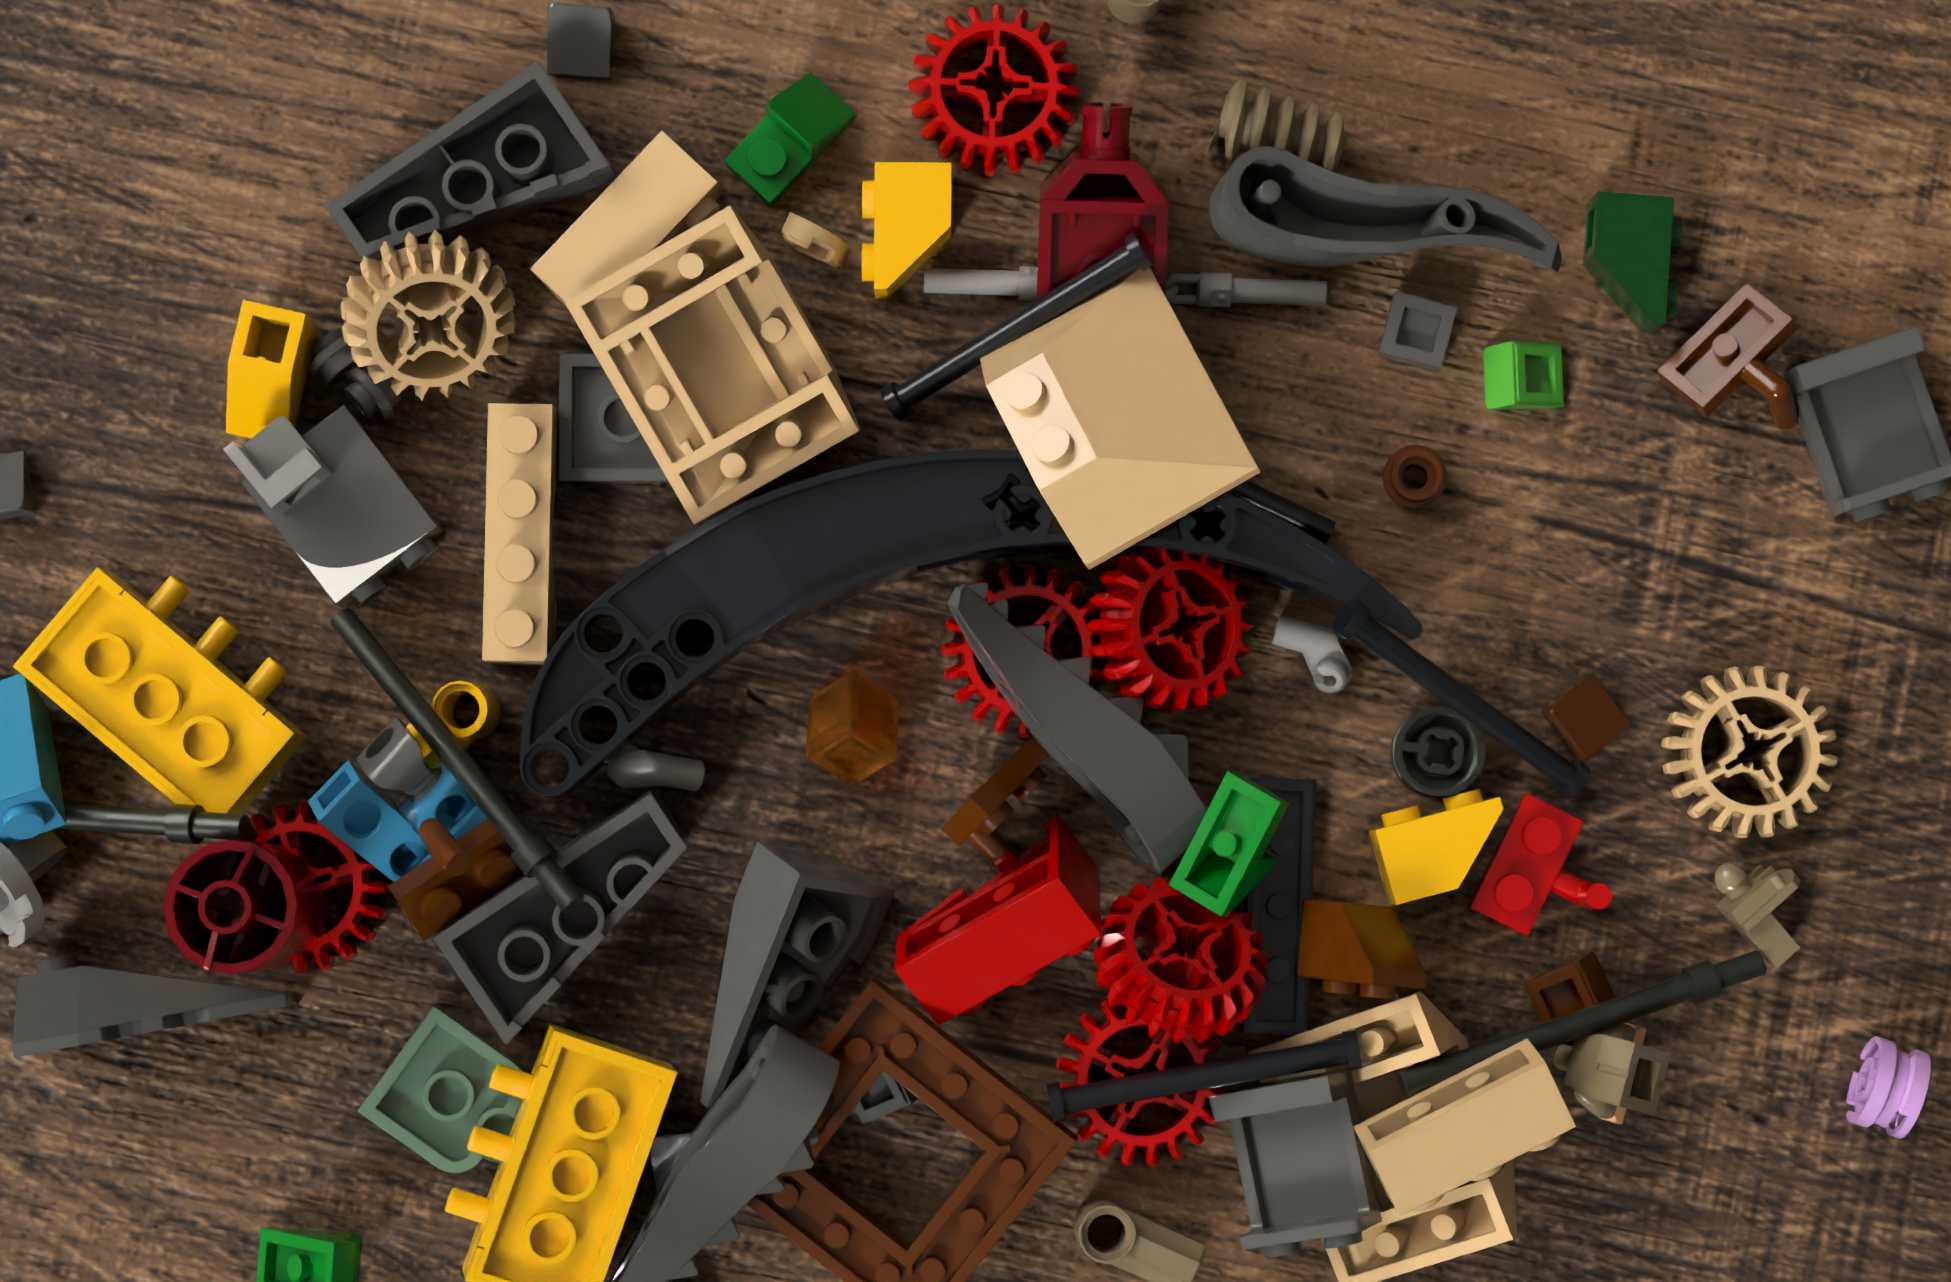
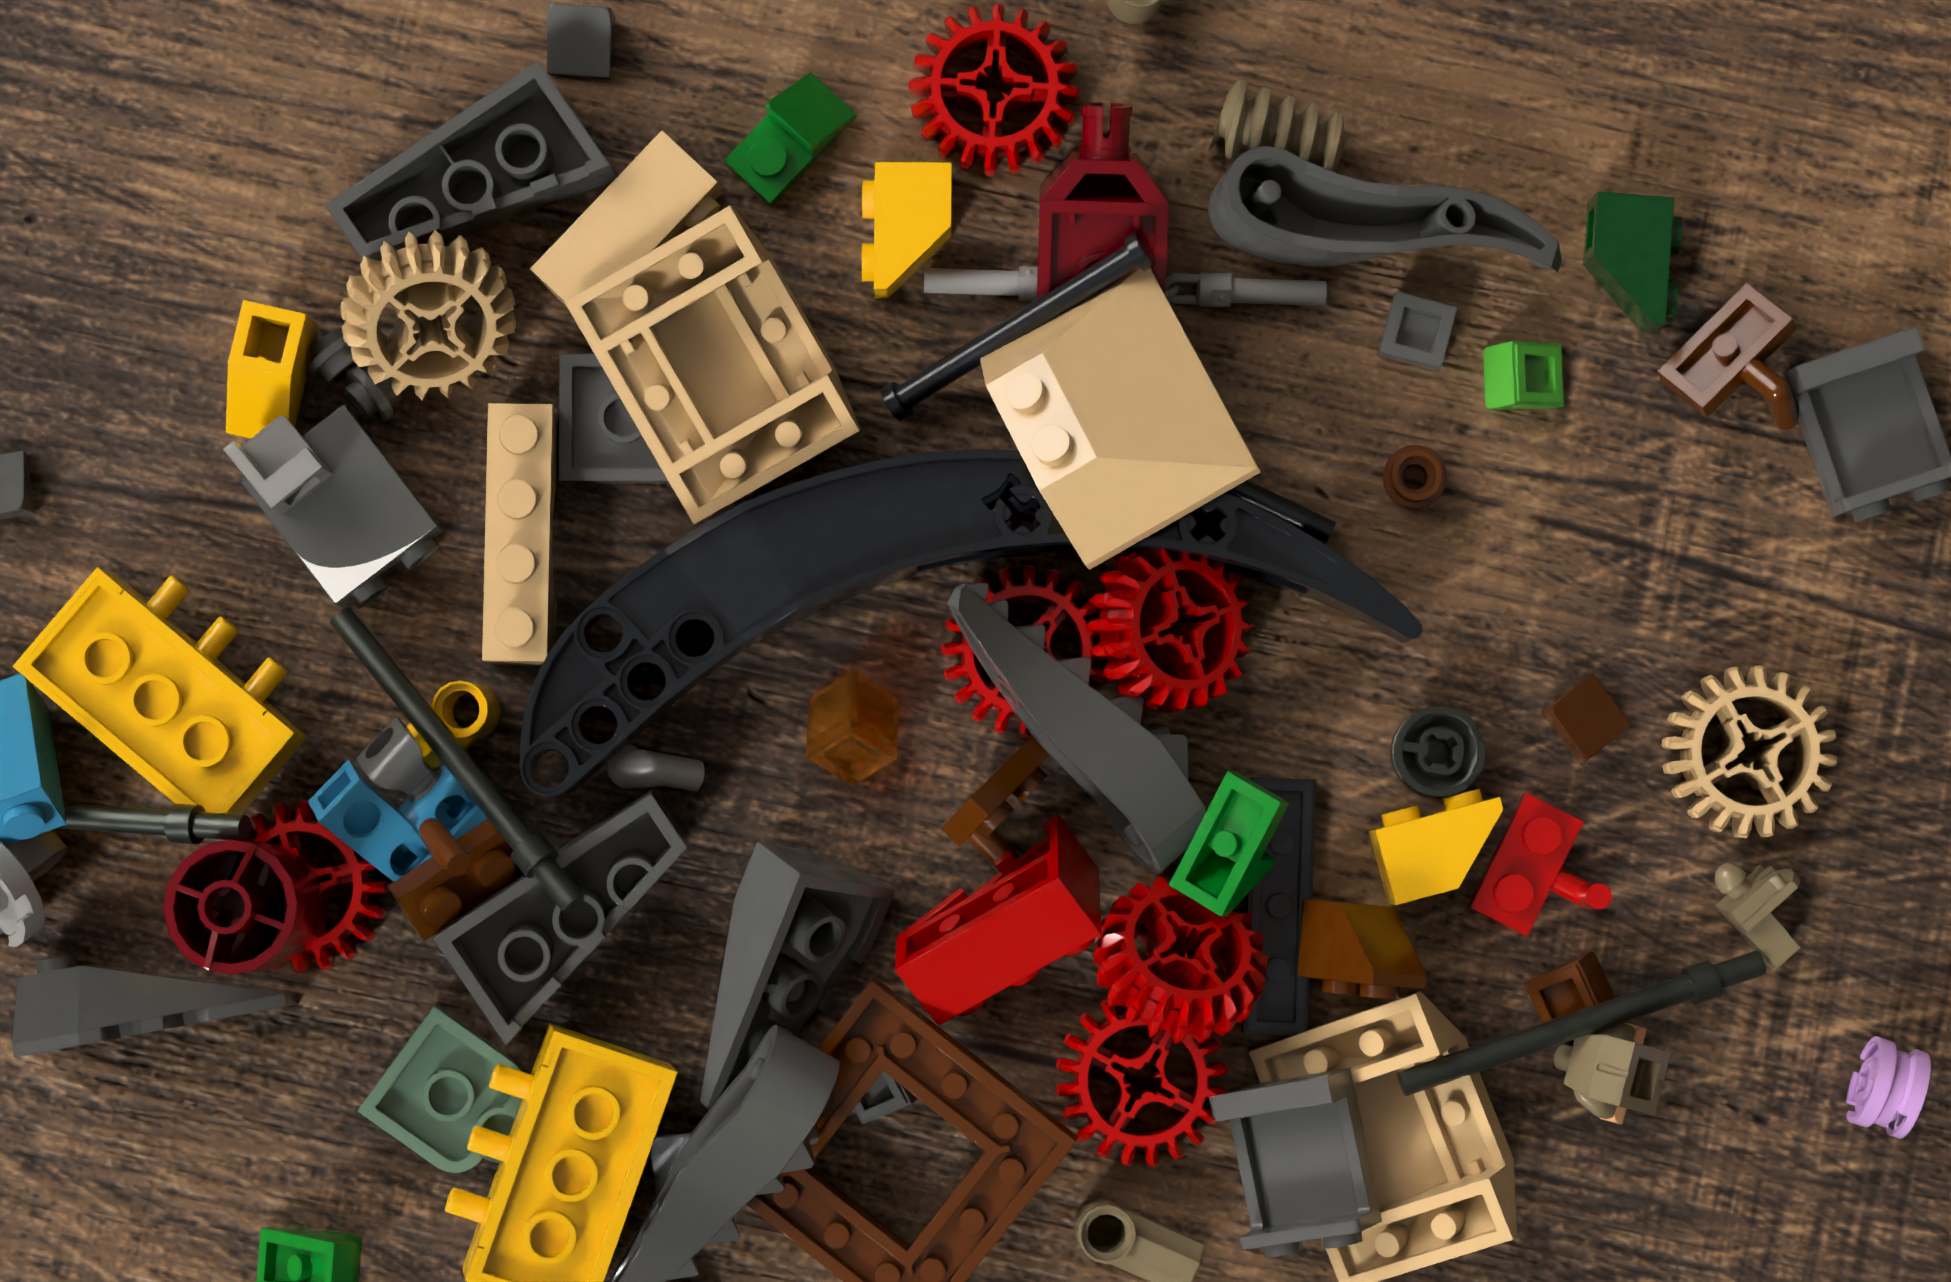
(814, 241): tan tile -> none
(1204, 1075): black bar -> none
(1321, 651): light grey arm -> none
(1354, 622): black bar -> none
(1465, 1127): tan brick -> none

